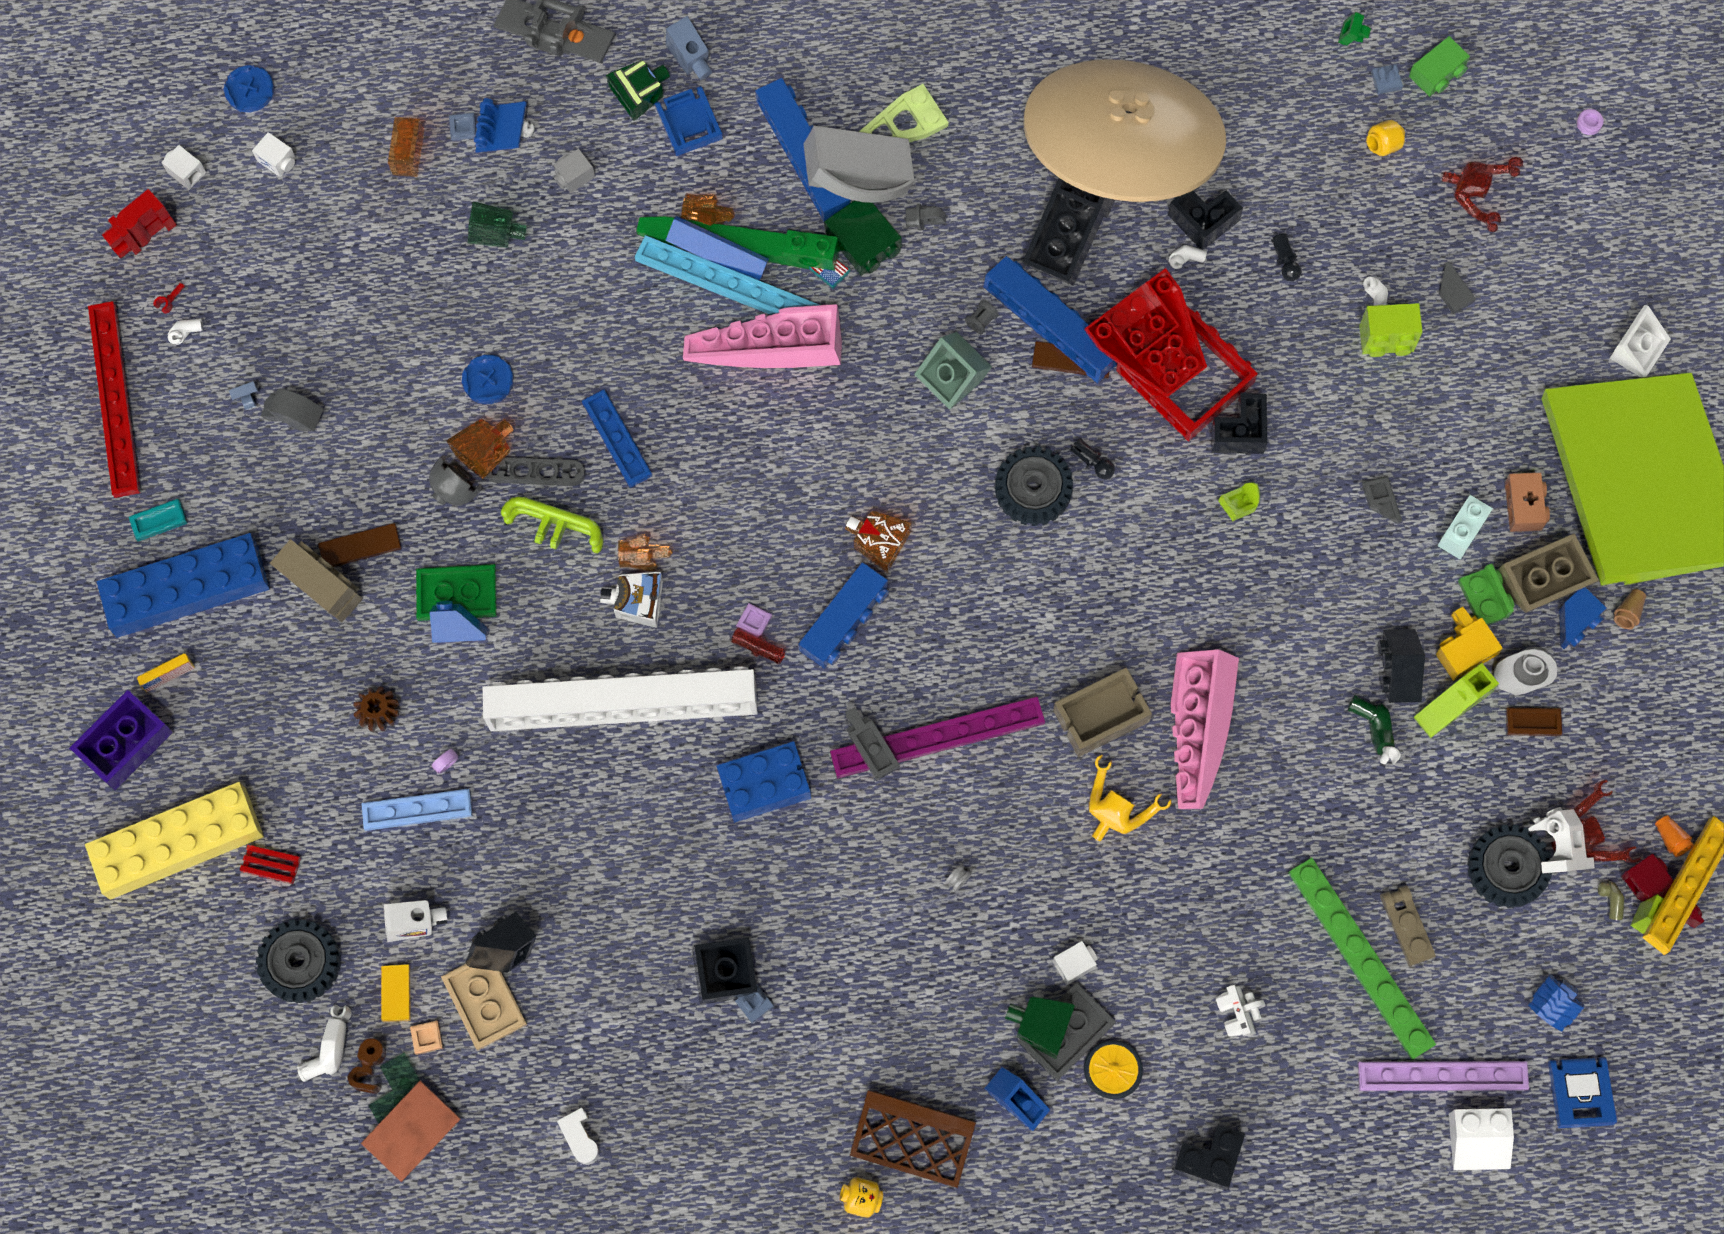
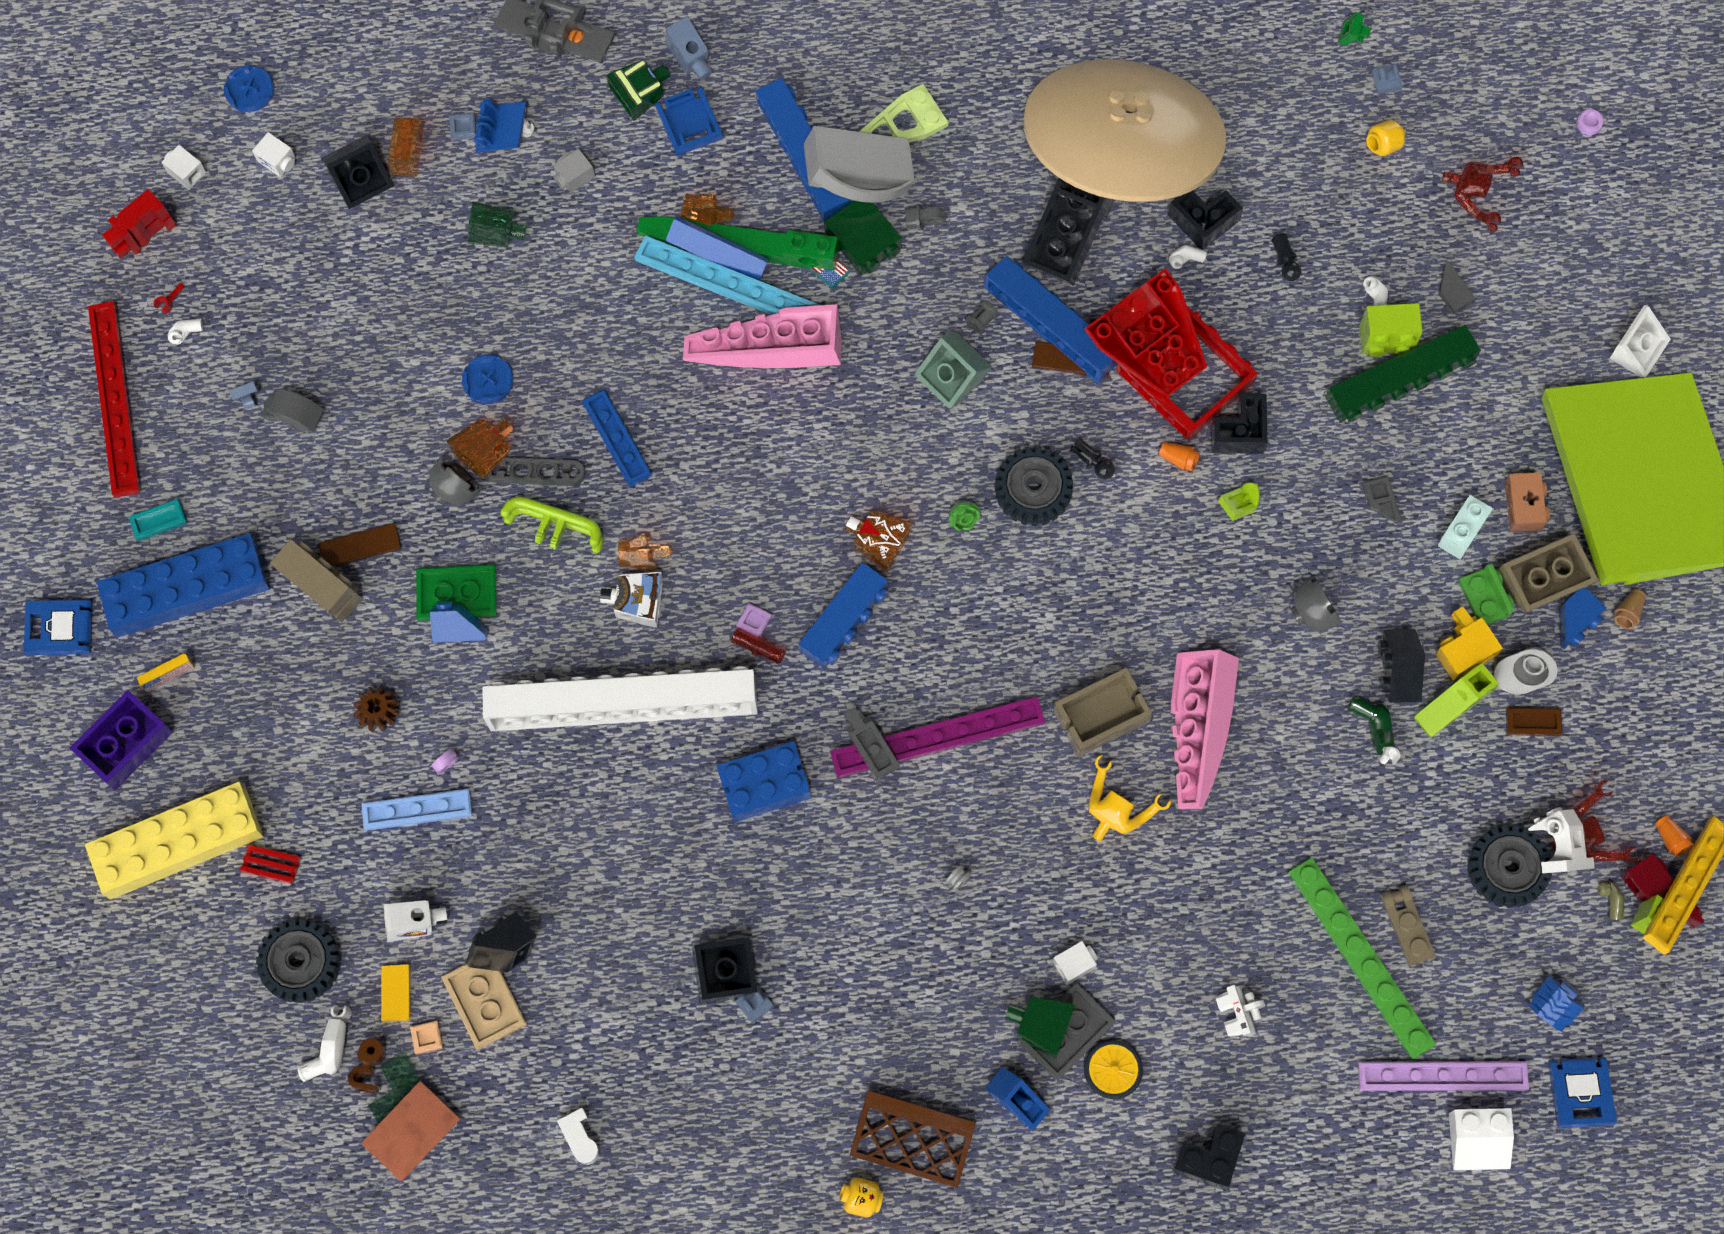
(61, 627): none -> blue container
(357, 172): none -> black slope
(964, 515): none -> bright green plate
(1180, 455): none -> orange cone
(1314, 607): none -> dark grey cylinder
(1403, 374): none -> dark green brick
(1439, 67): bright green brick -> none

